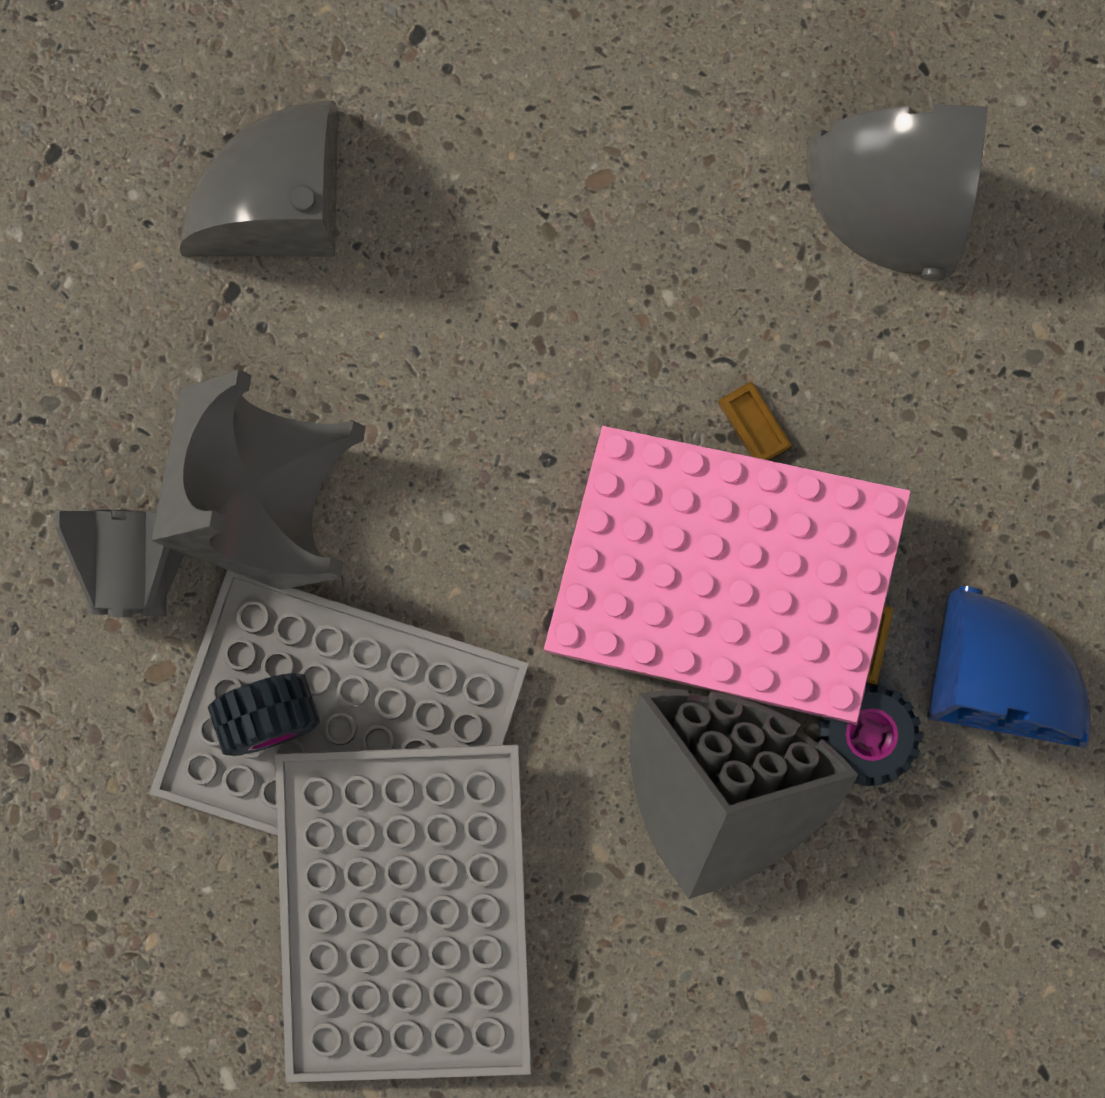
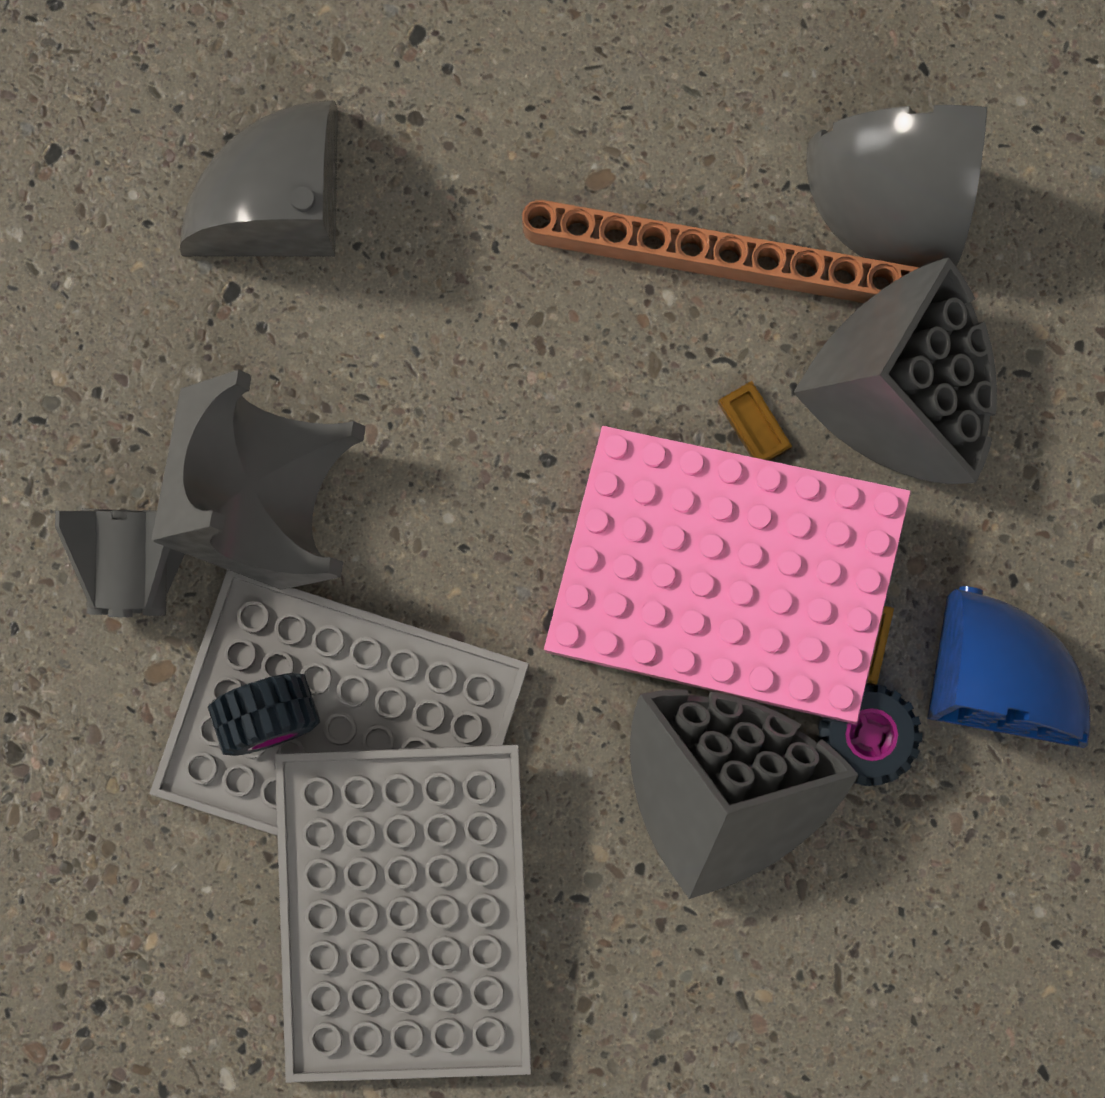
(711, 245): none -> nougat beam
(910, 378): none -> dark grey brick

